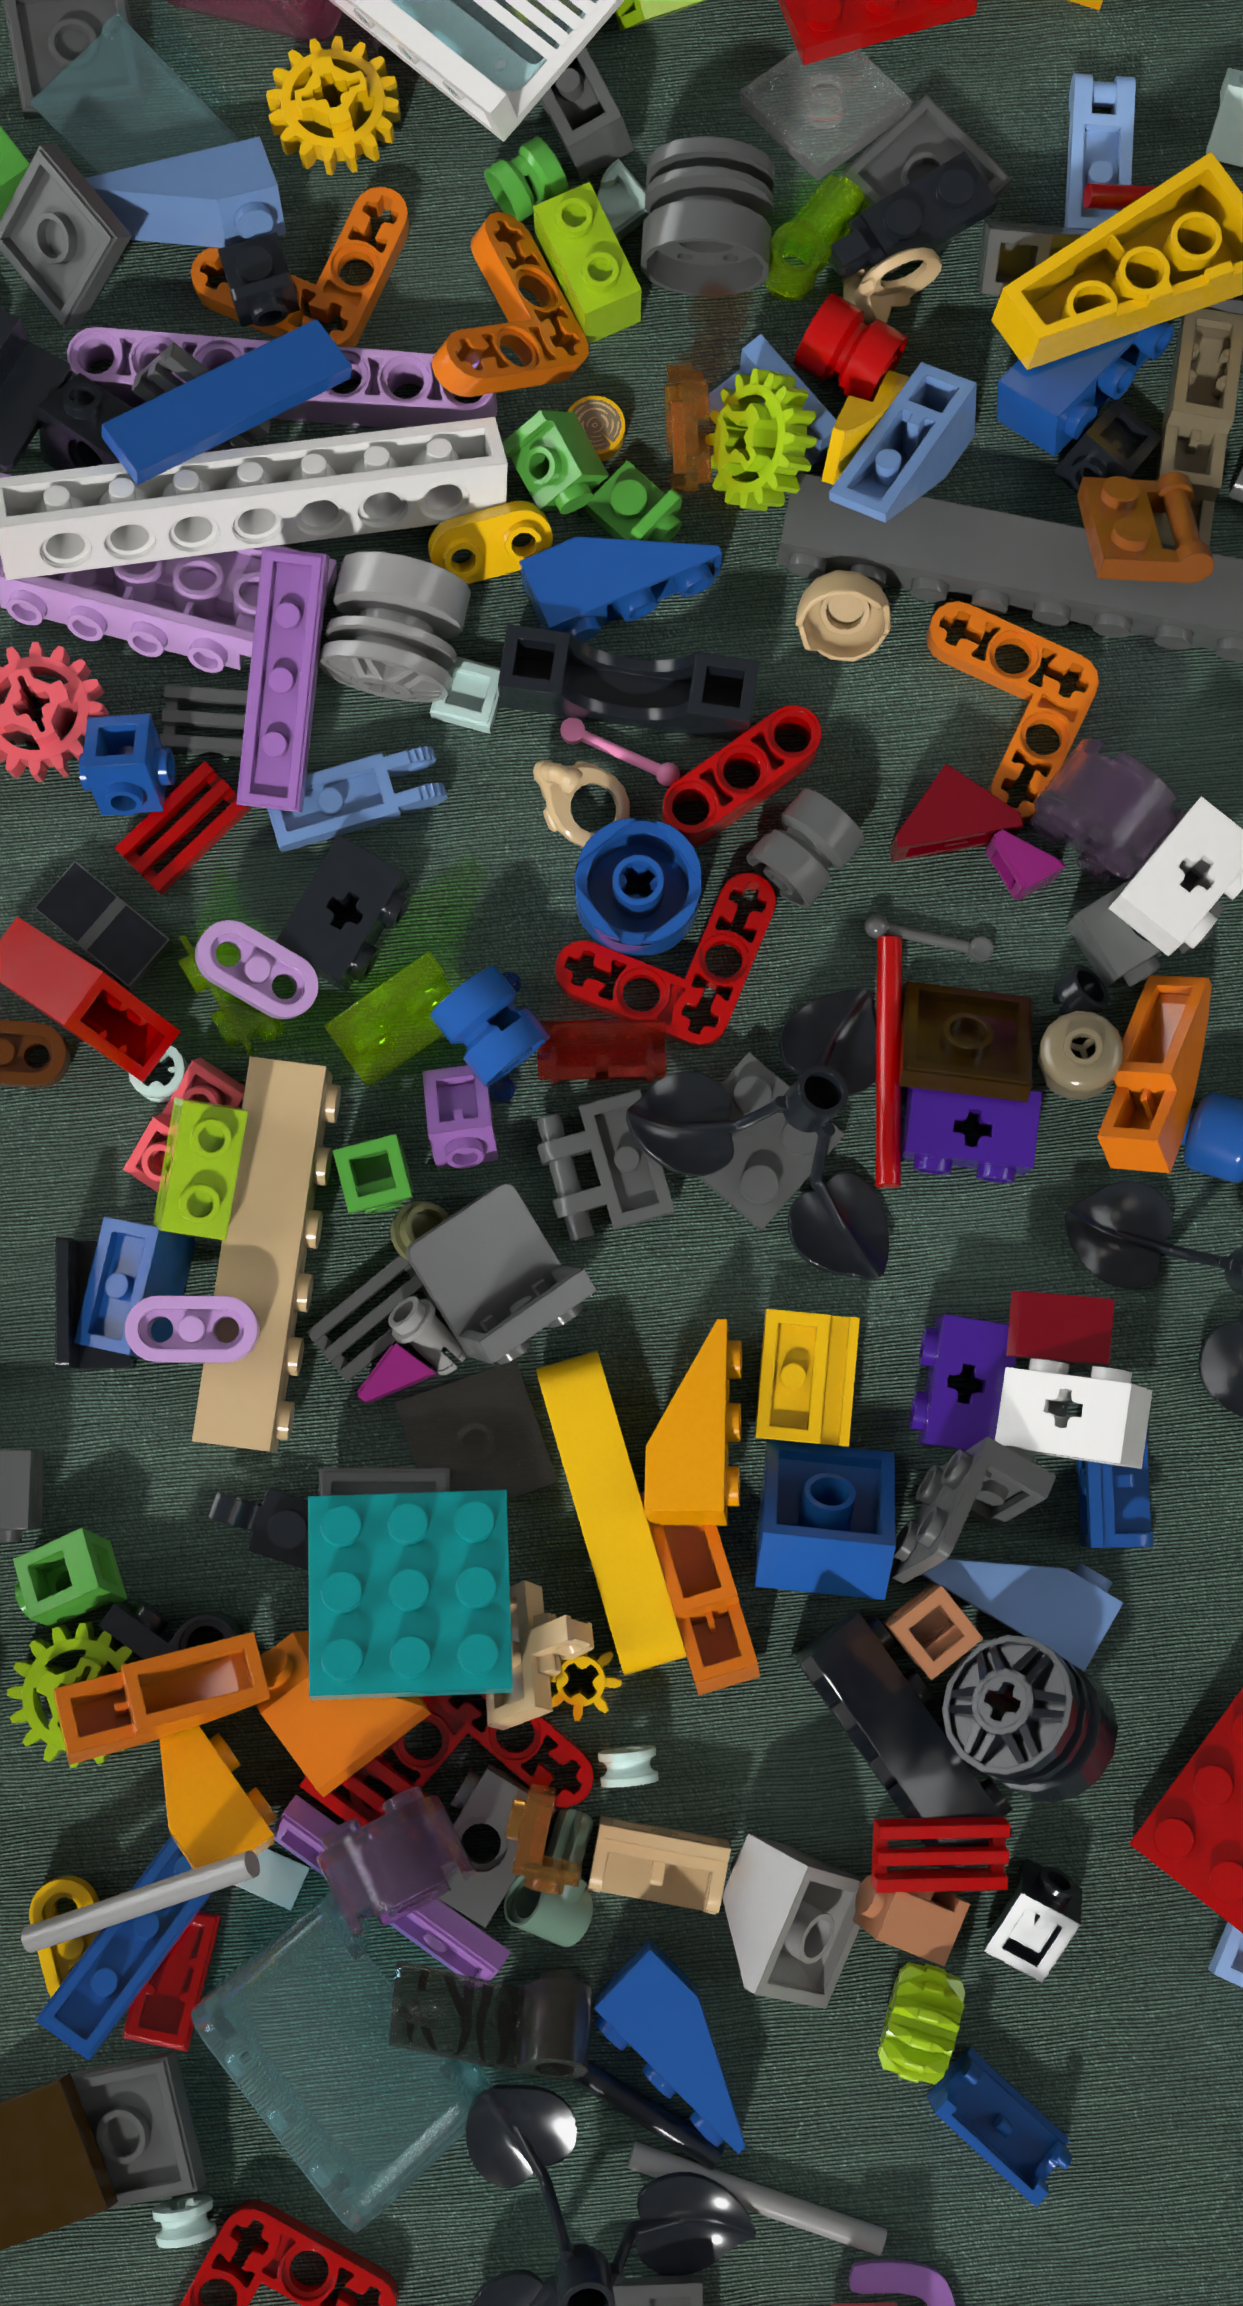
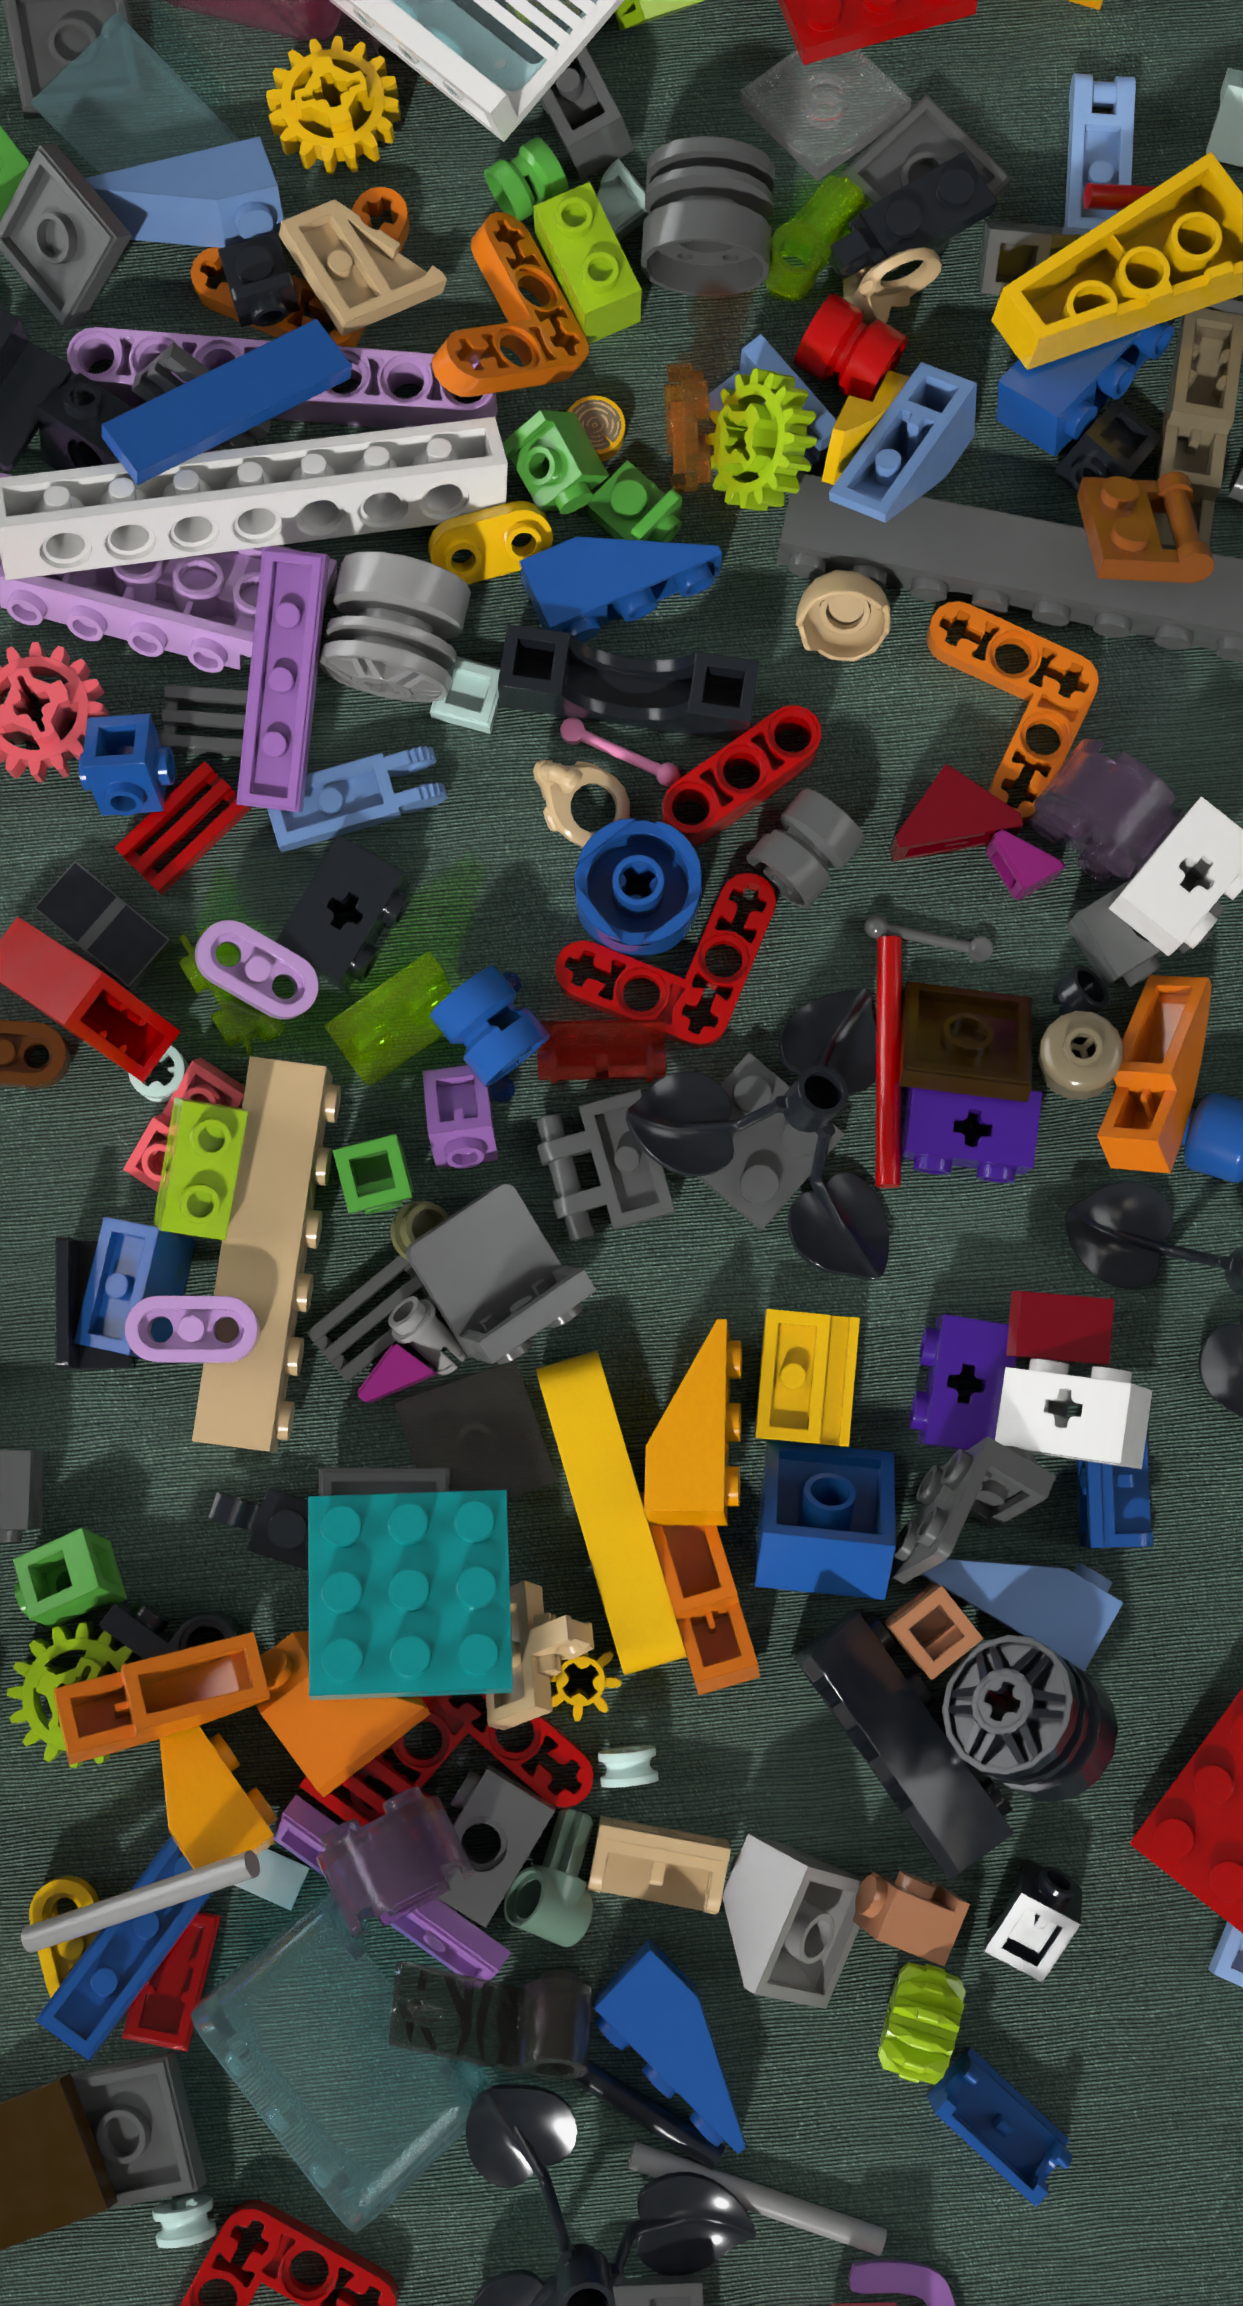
(355, 267): none -> tan wing
(530, 1826): clear orange bracket -> none
(936, 1880): red tile -> none

